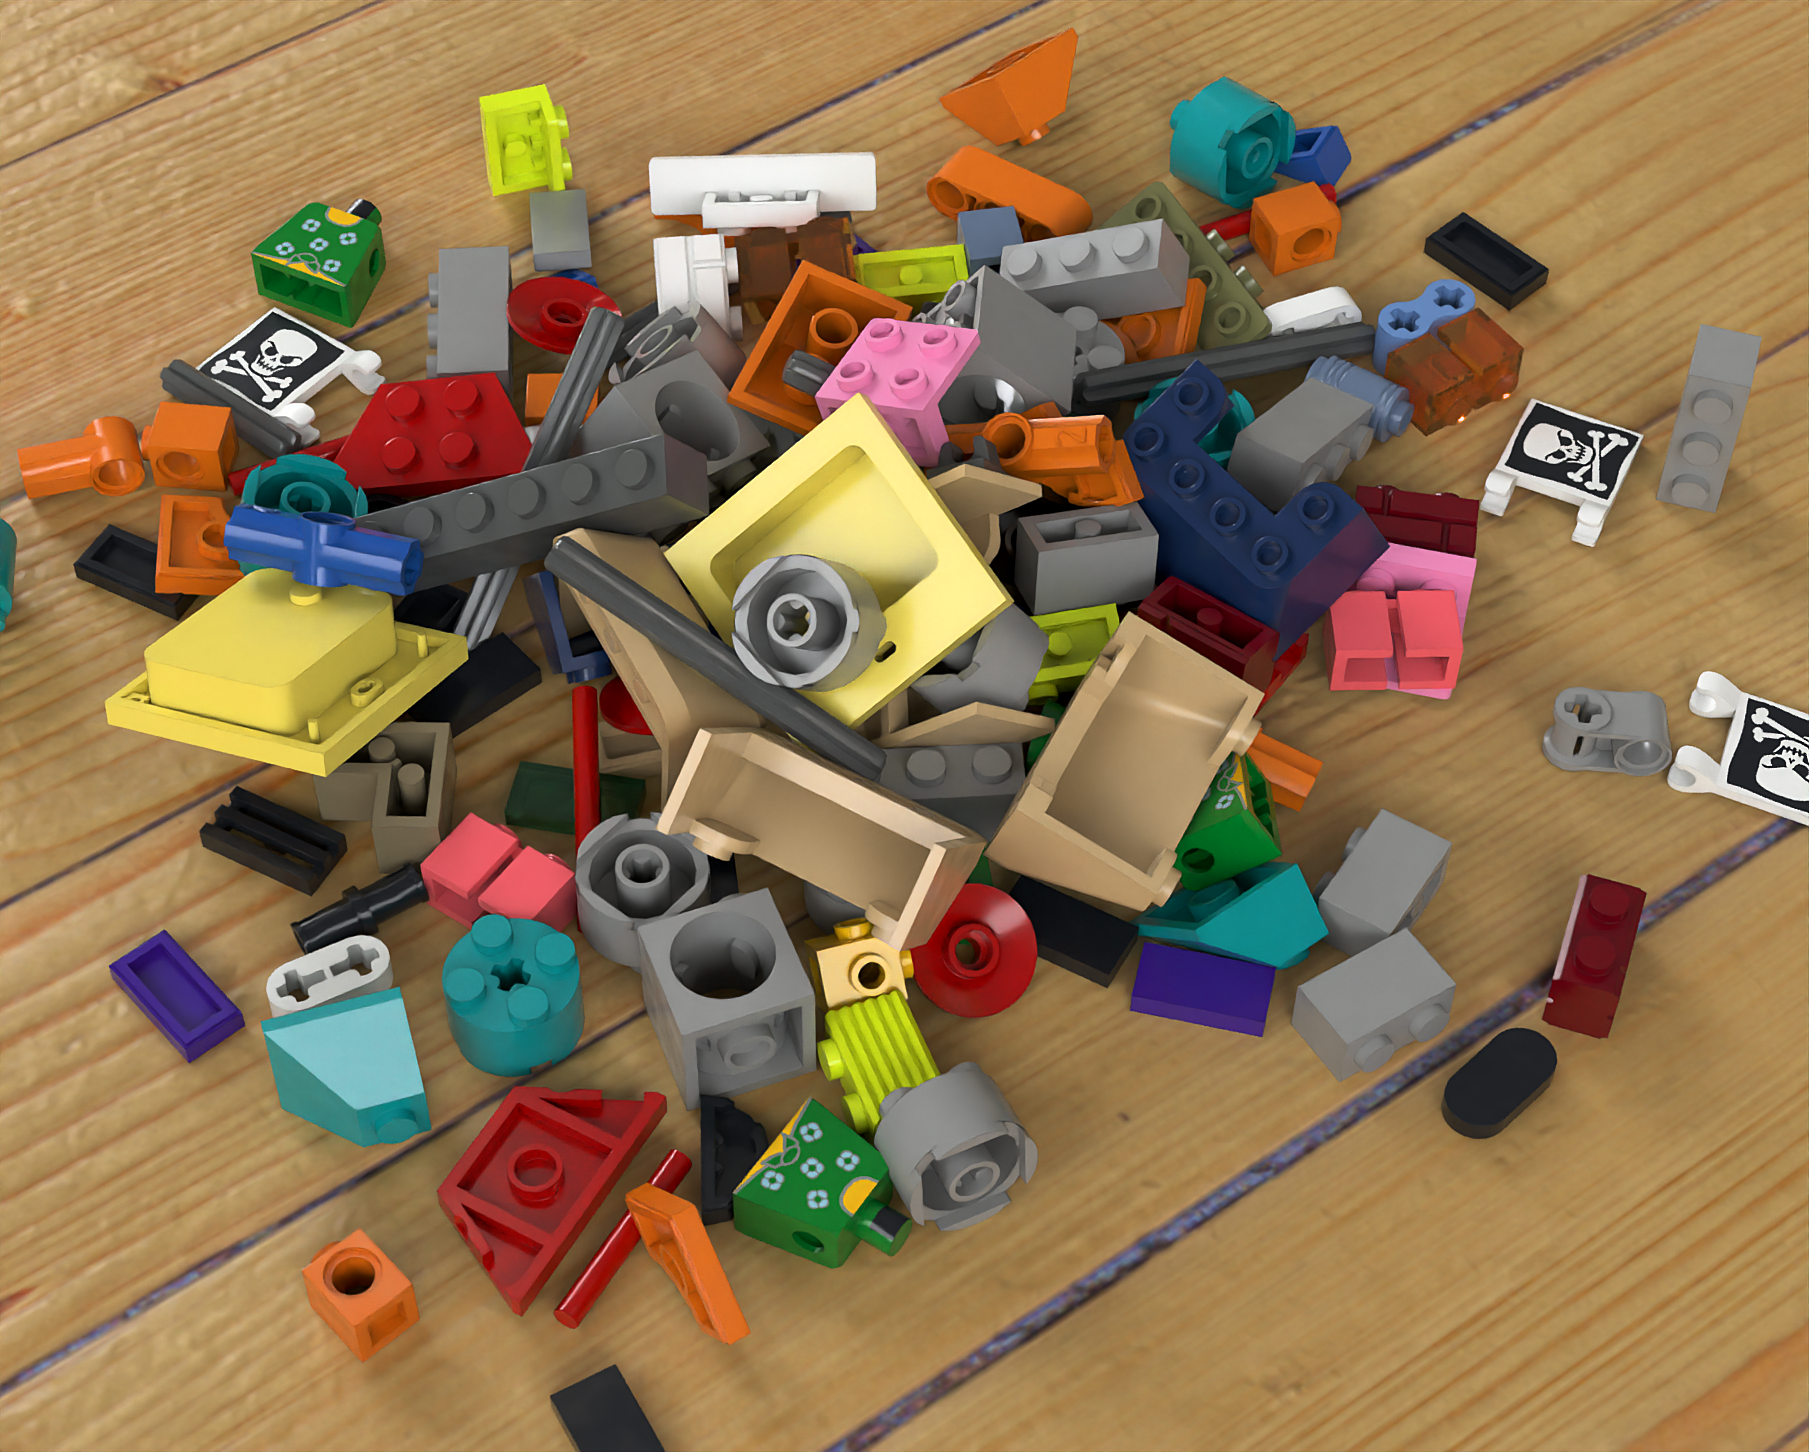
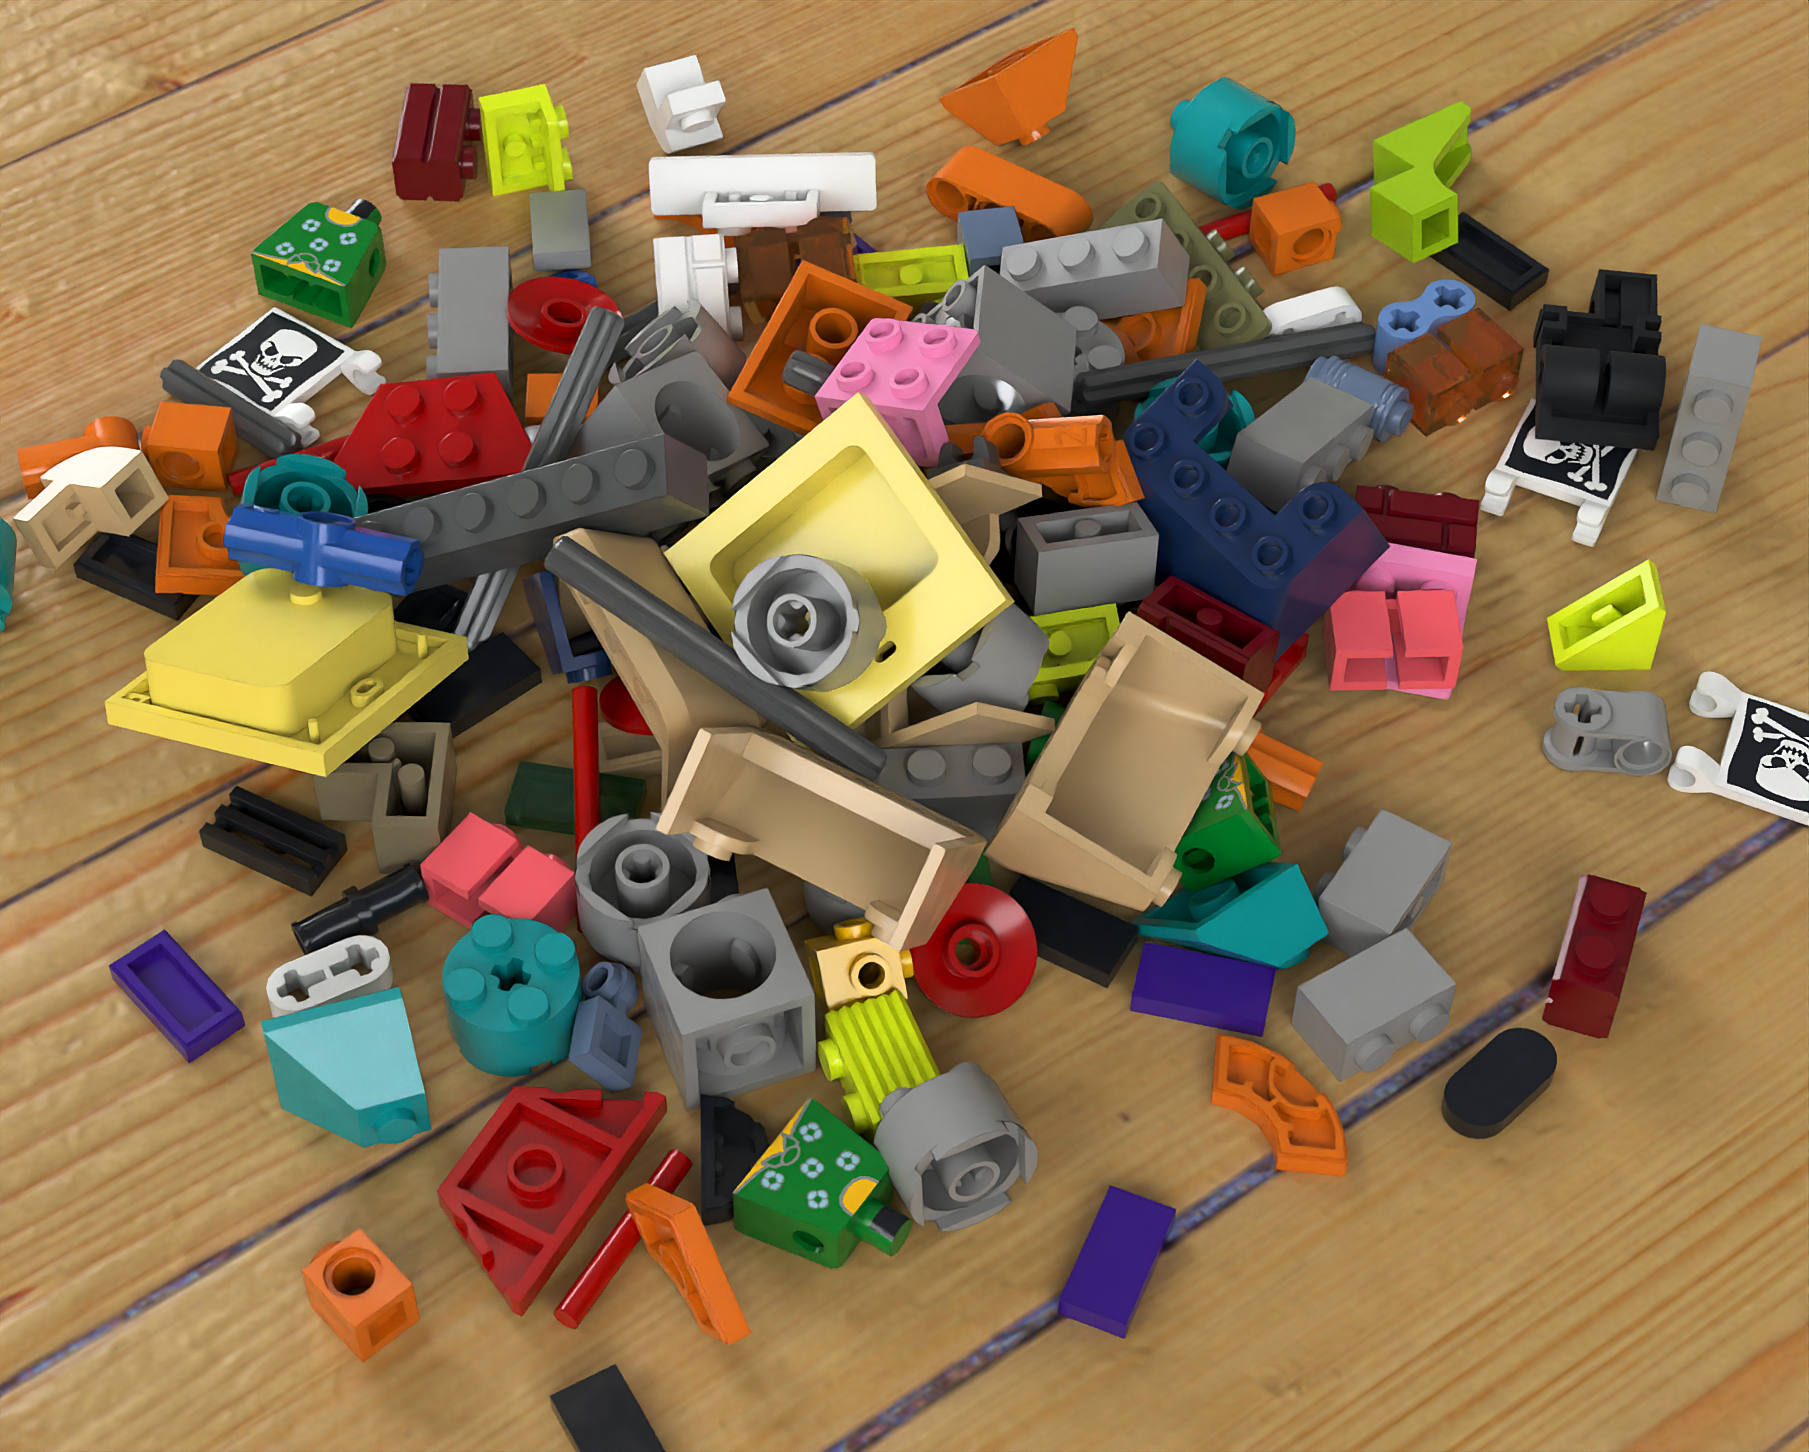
(86, 494): none -> tan brick
(435, 142): none -> dark red brick
(603, 1038): none -> sand blue plate
(681, 104): none -> white brick
(1116, 1261): none -> dark purple tile
(1282, 1103): none -> orange tile
(1317, 156): blue slope -> none
(1412, 183): none -> lime arch
(1602, 367): none -> black plate
(1612, 625): none -> neon yellow slope

